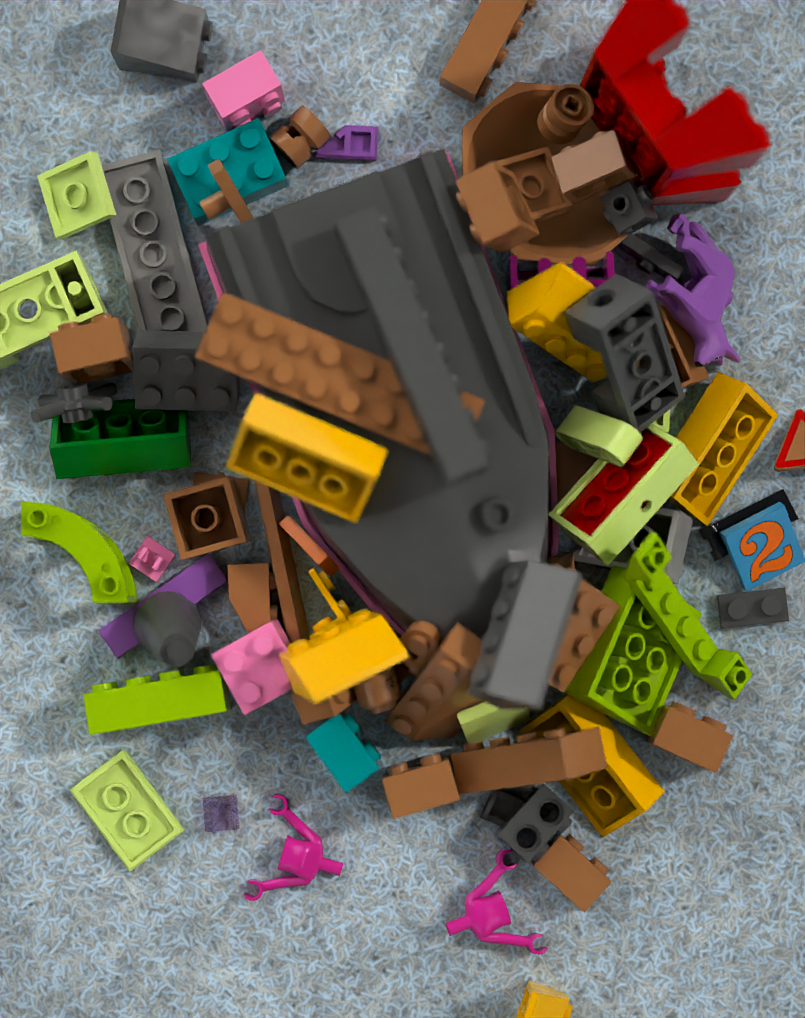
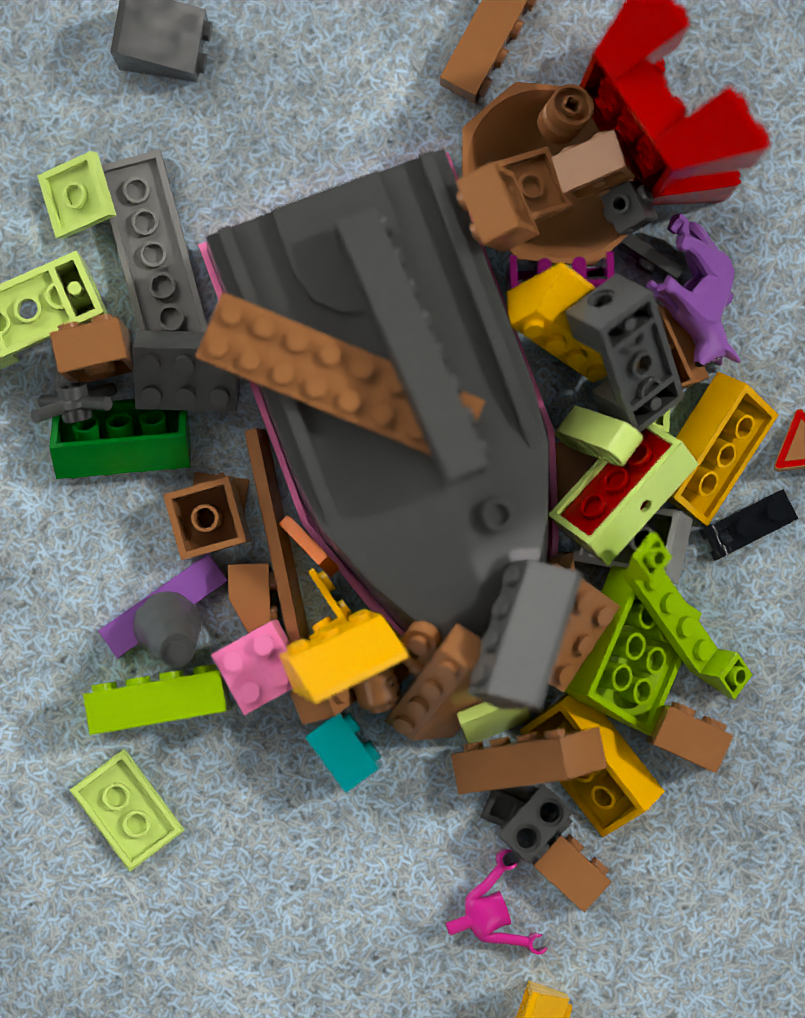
(92, 547): lime window -> none
(152, 559): bright pink tile -> none
(221, 813): clear purple tile -> none
(226, 197): medium nougat tile -> none
(245, 92): bright pink brick -> none
(247, 159): teal brick -> none
(298, 856): dark pink piece -> none
(299, 137): medium nougat wheel -> none
(306, 458): yellow slope -> none
(351, 144): medium lavender tile -> none
(420, 785): medium nougat brick -> none
(752, 608): dark grey plate -> none
(763, 546): dark azure tile -> none

